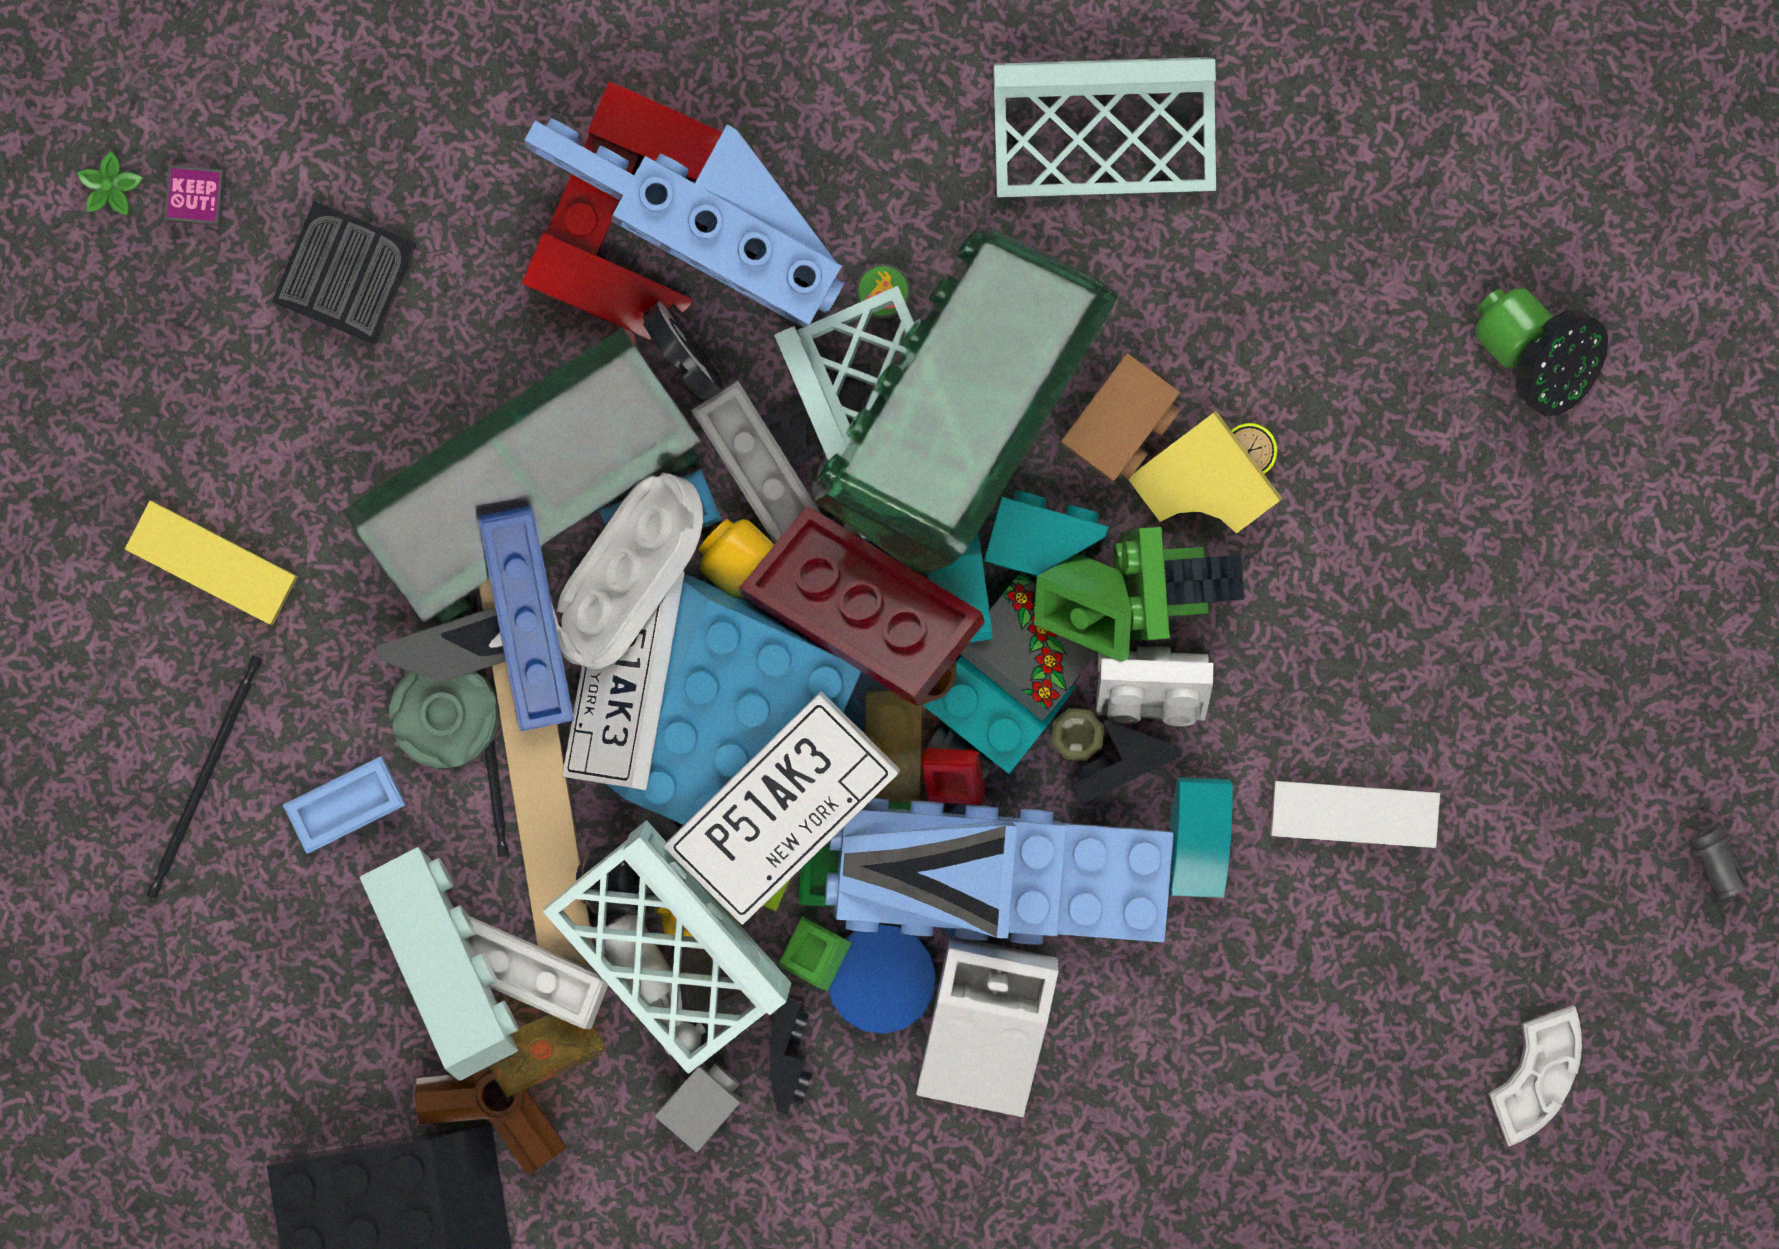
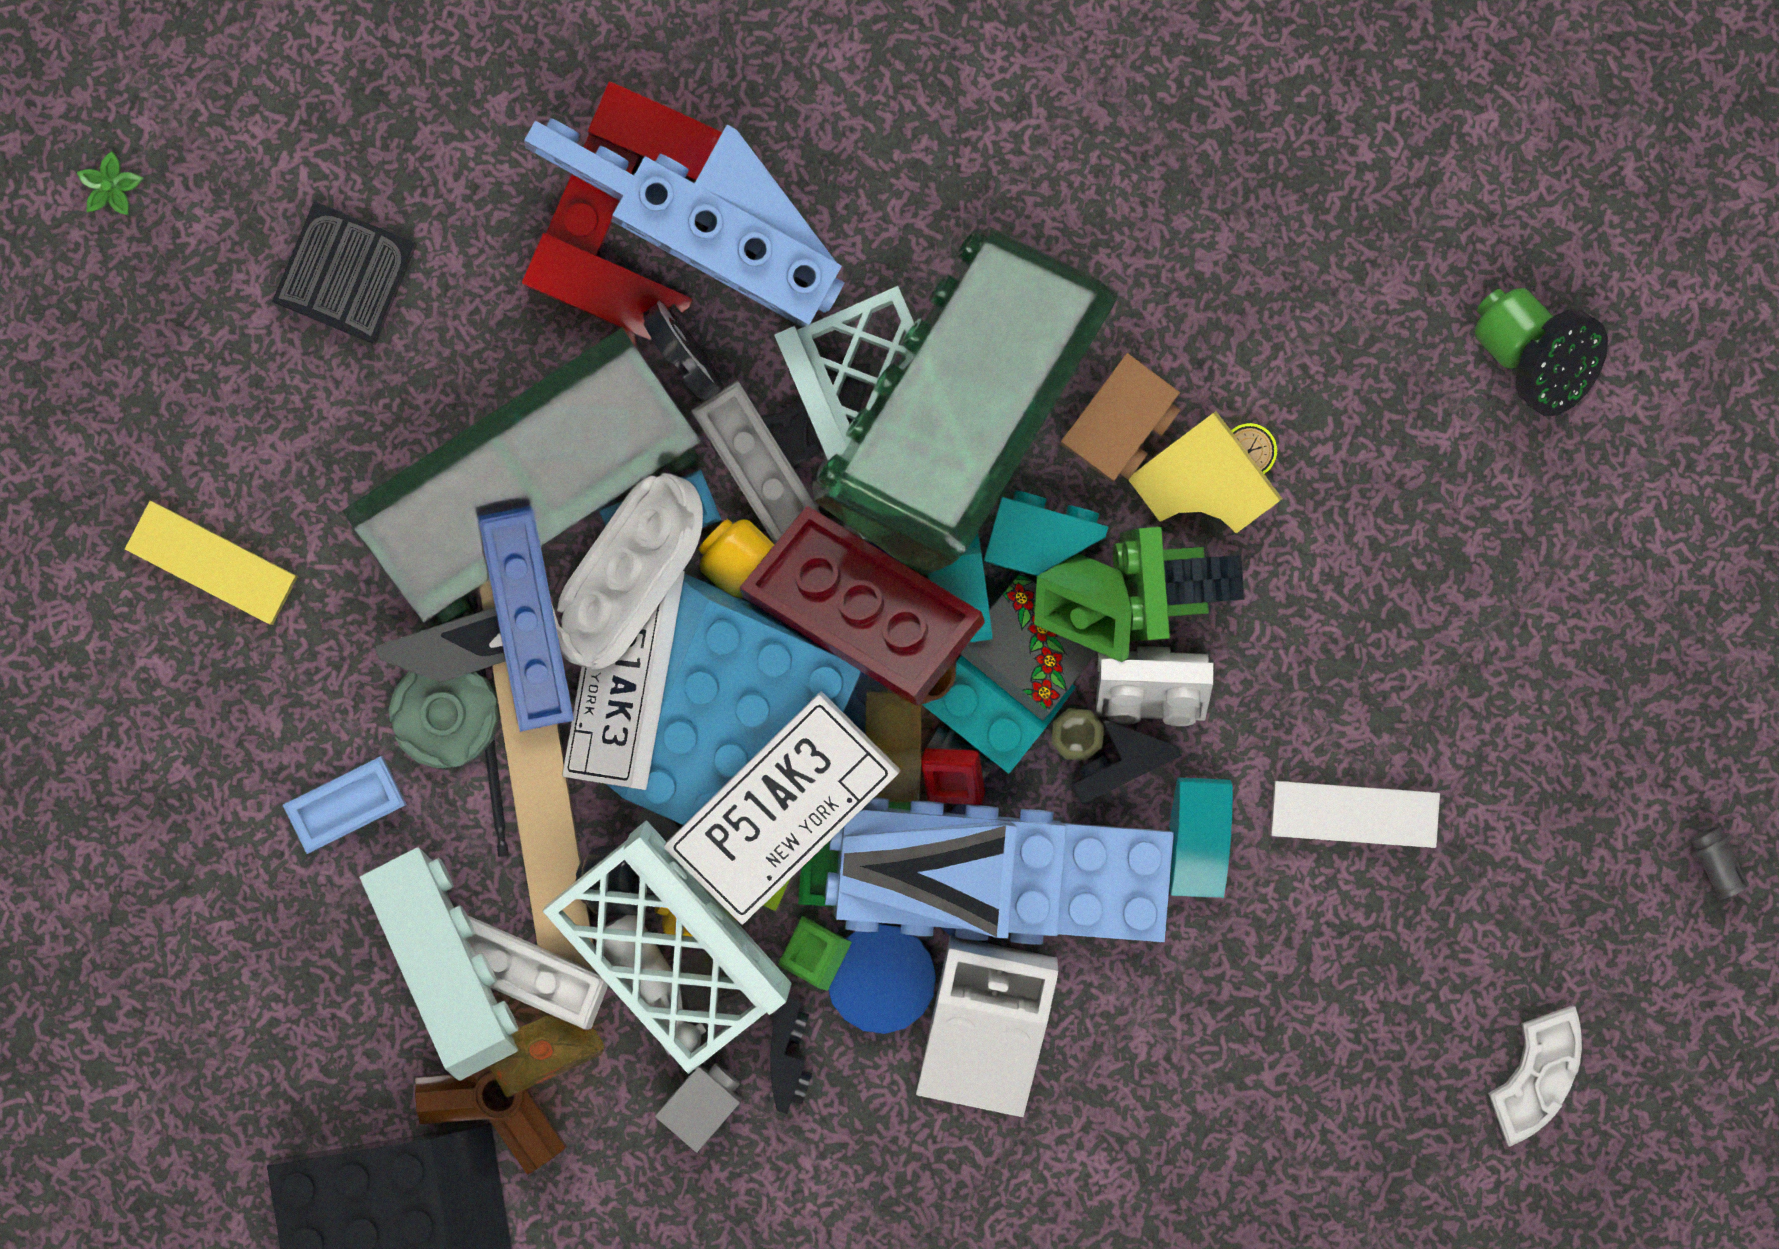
(194, 195): tile -> none
(204, 777): black piece -> none
(878, 280): tile -> none
(1105, 78): light aqua fence -> none

